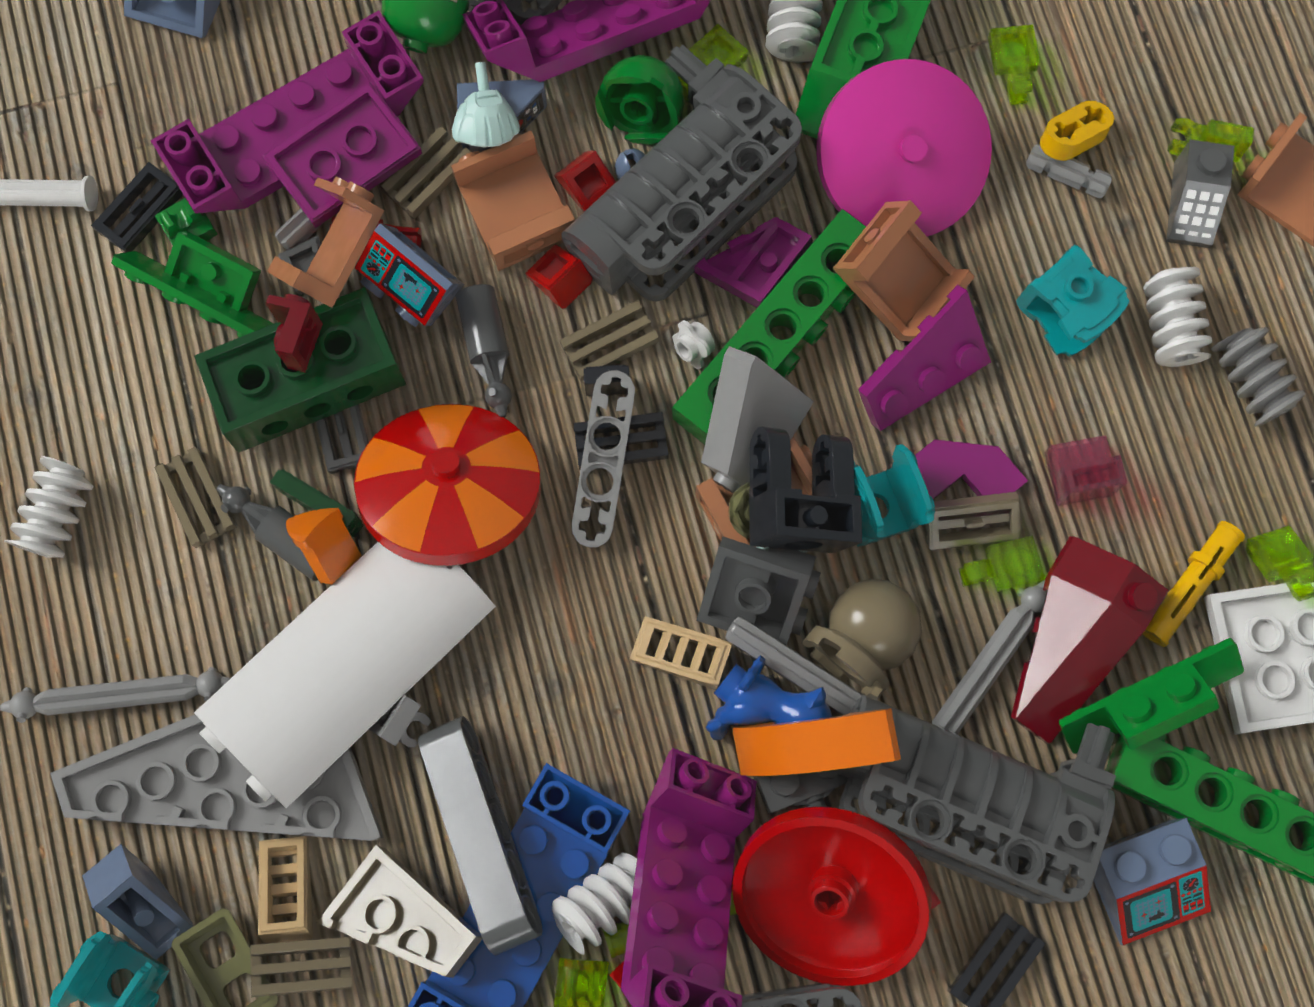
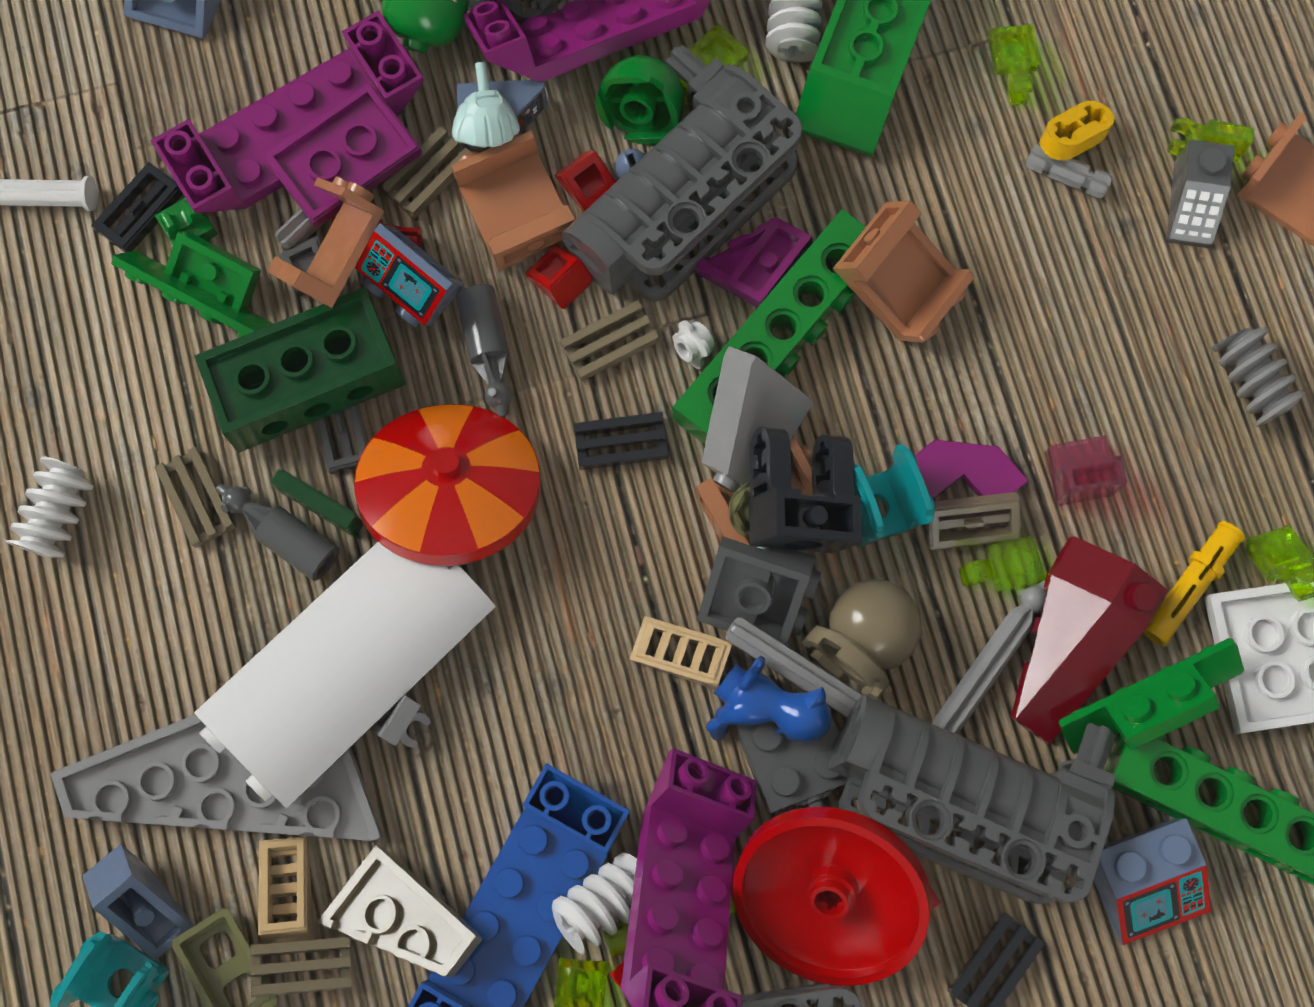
(113, 694): light grey wheel -> none
(298, 329): dark red bracket -> none
(324, 542): orange tile -> none
(480, 836): beam -> none
(591, 374): black tile -> none
(596, 457): light grey beam -> none
(817, 744): orange slope -> none
(905, 137): dark pink dish -> none
(934, 361): magenta wing -> none
(1073, 302): teal piece -> none
(1174, 317): white piece -> none

